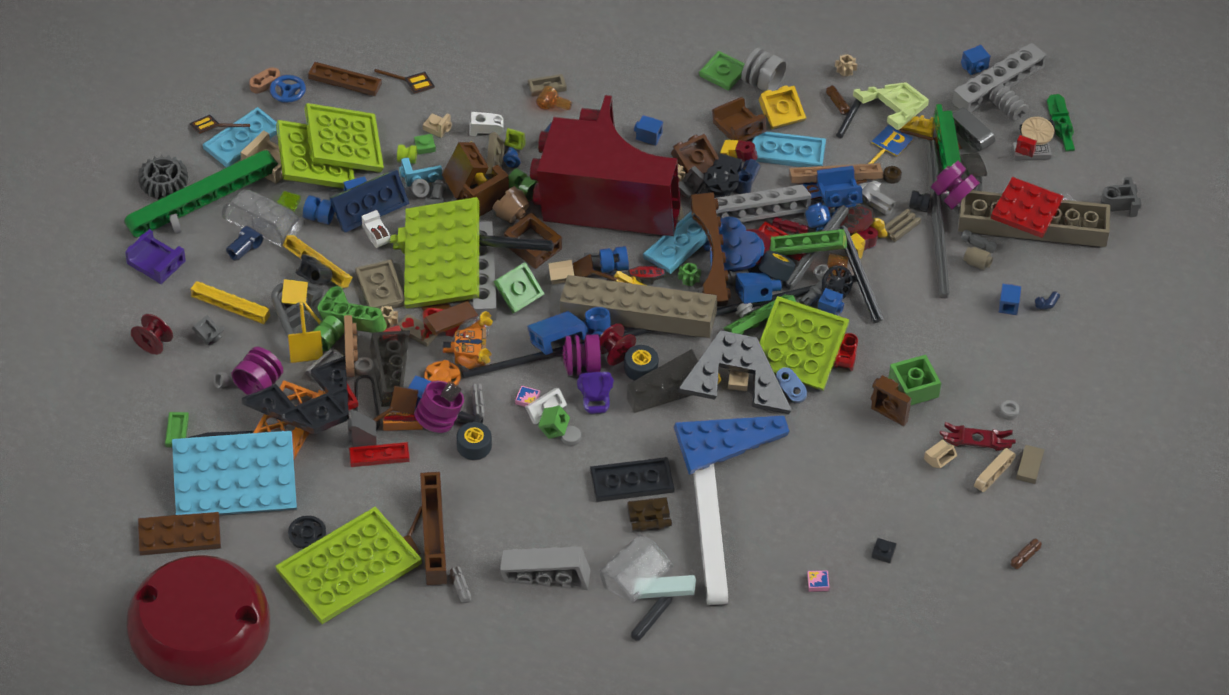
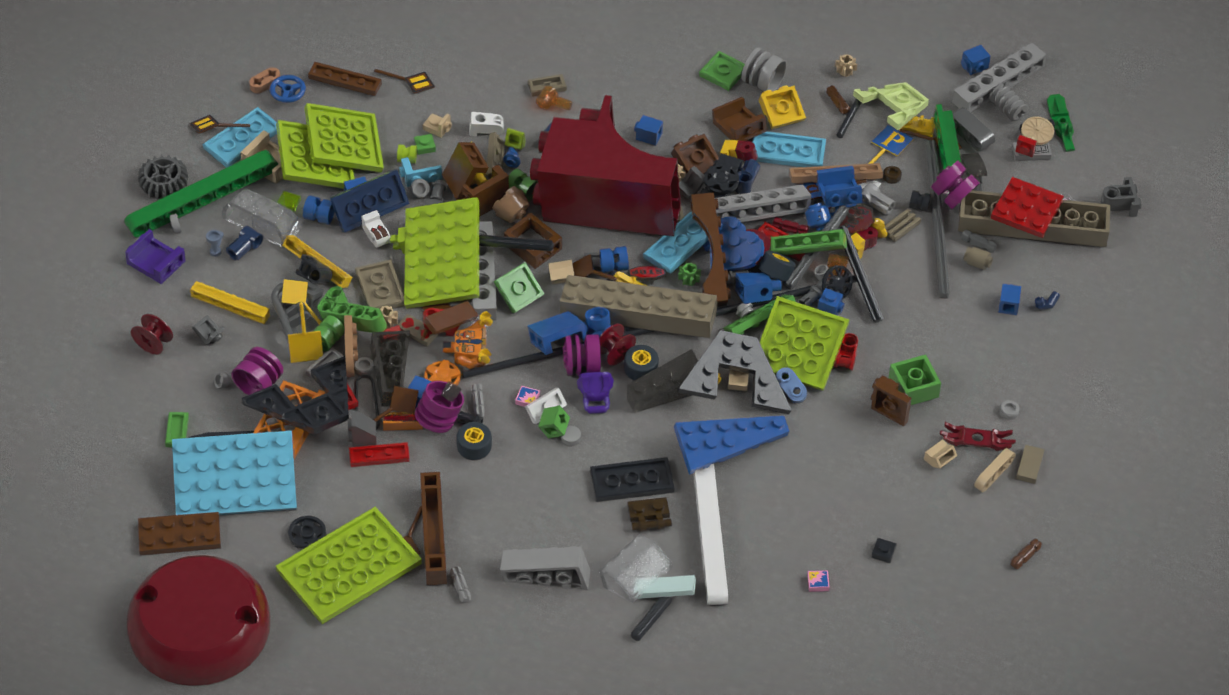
(214, 238): none -> sand blue piece

